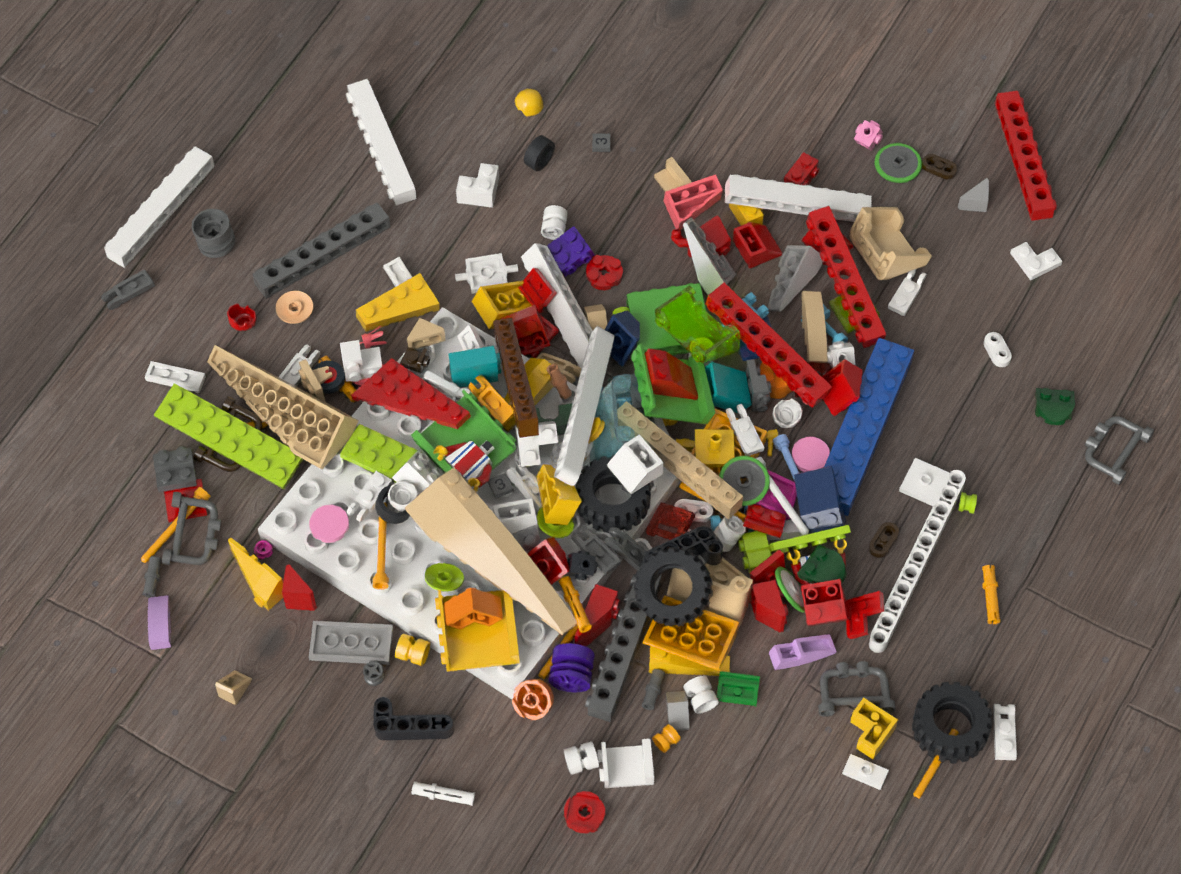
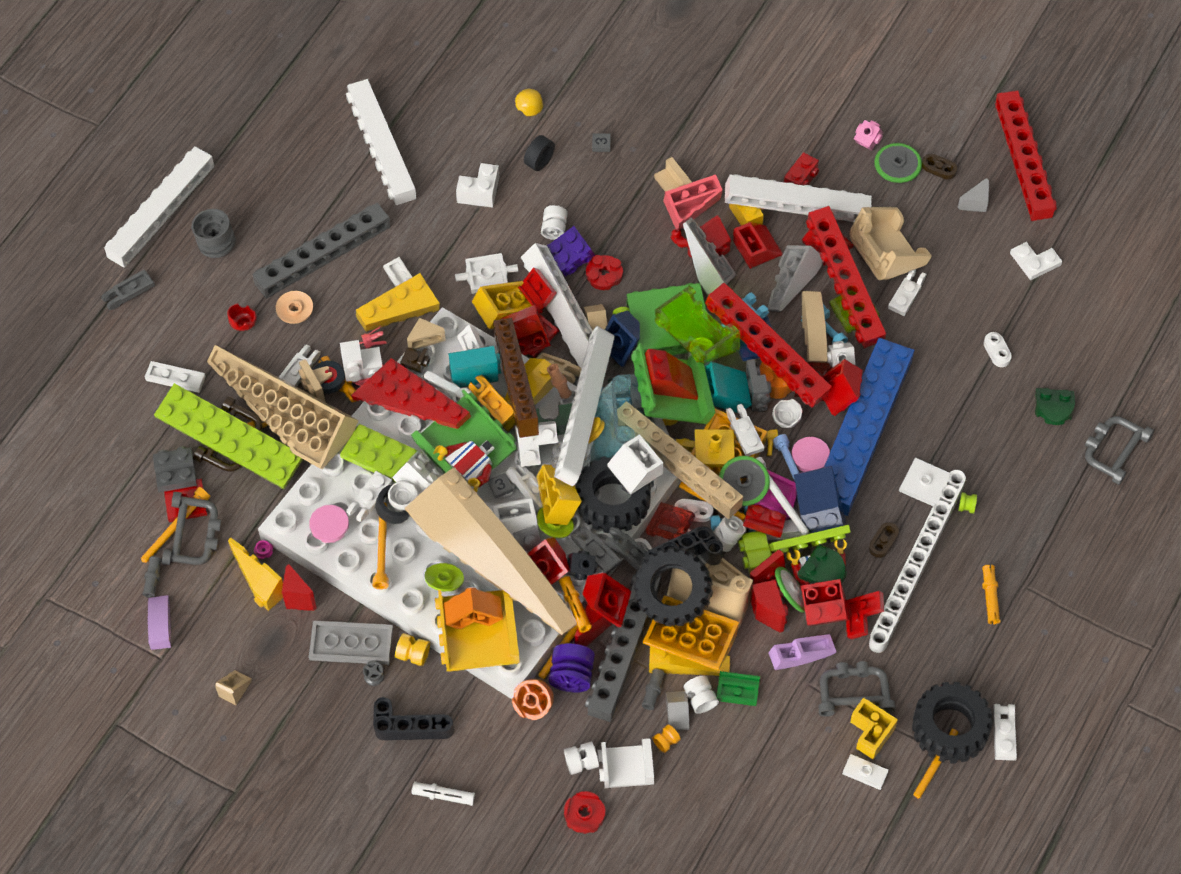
(607, 597): none -> red slope

